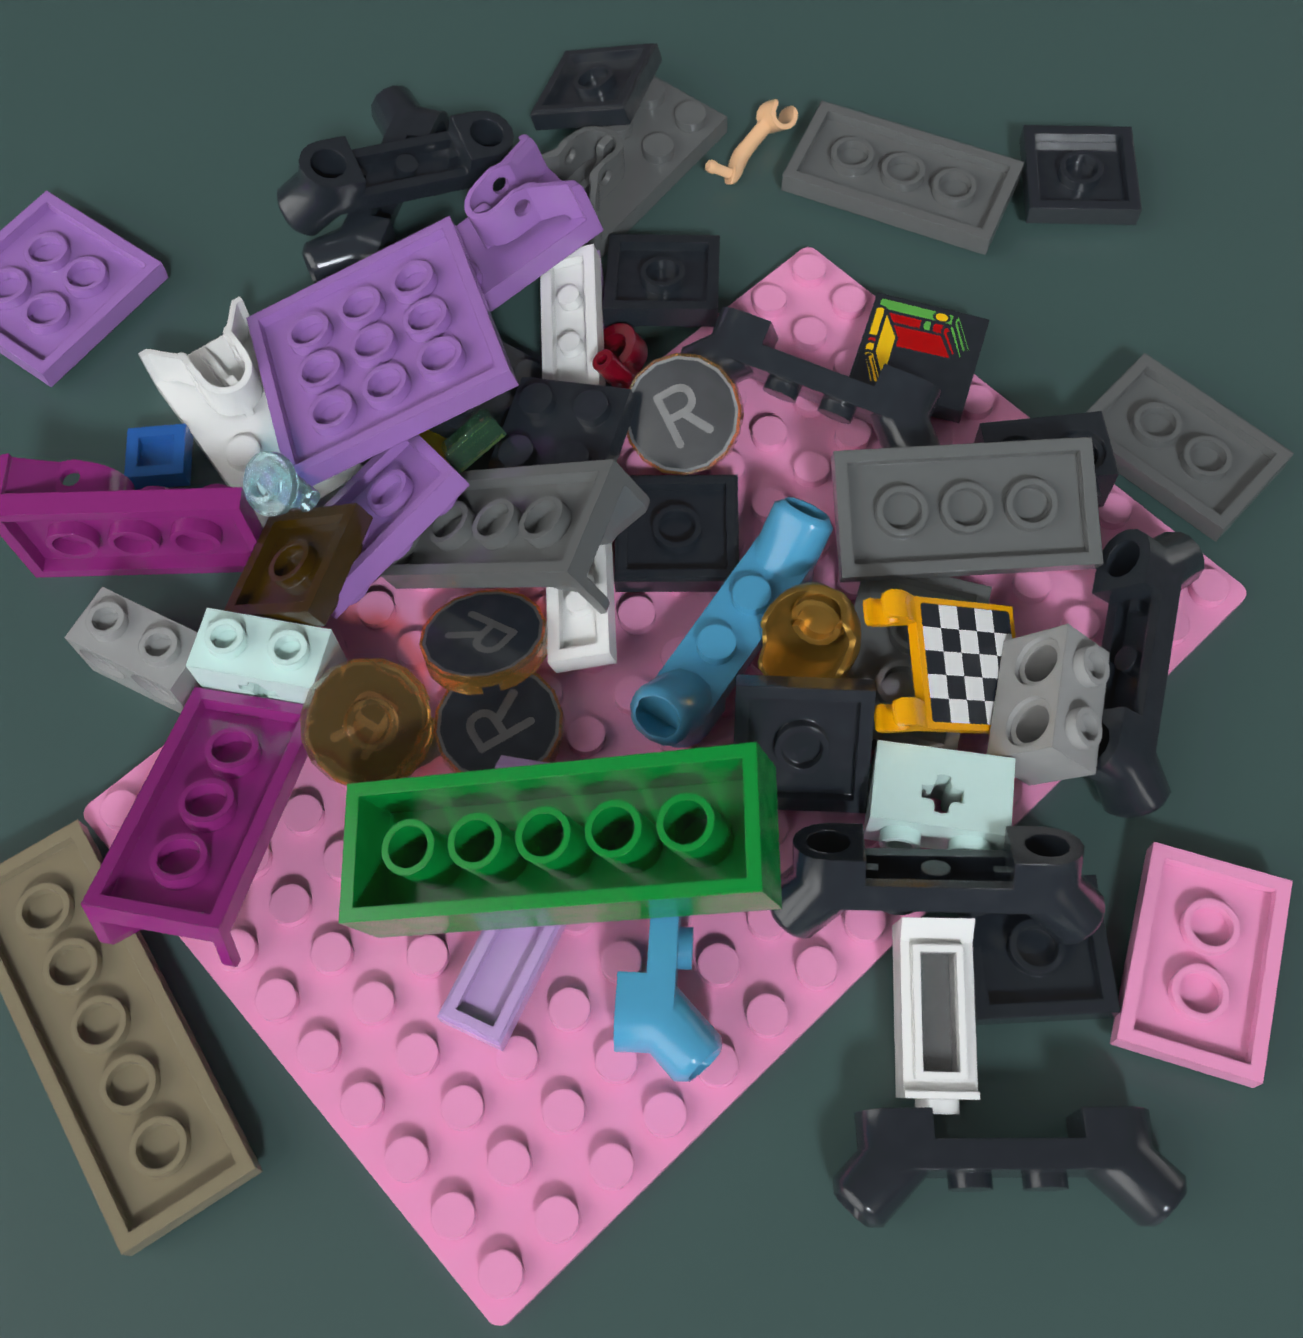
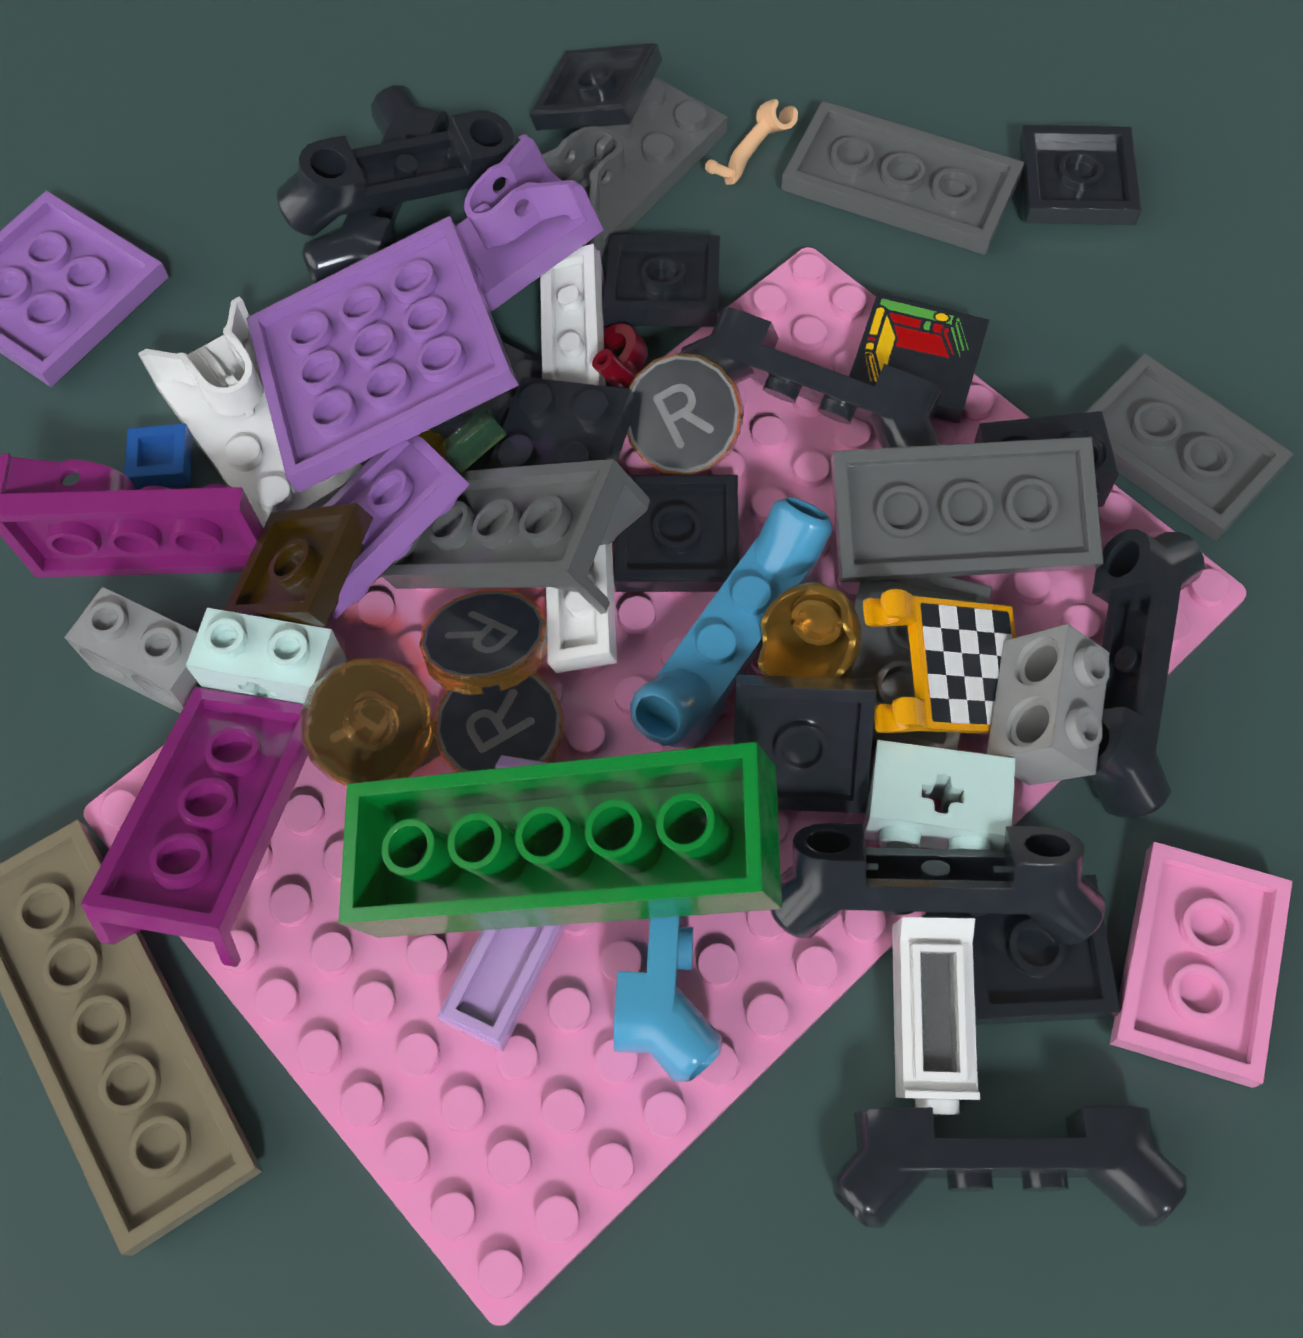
(275, 487): clear light blue plate -> none

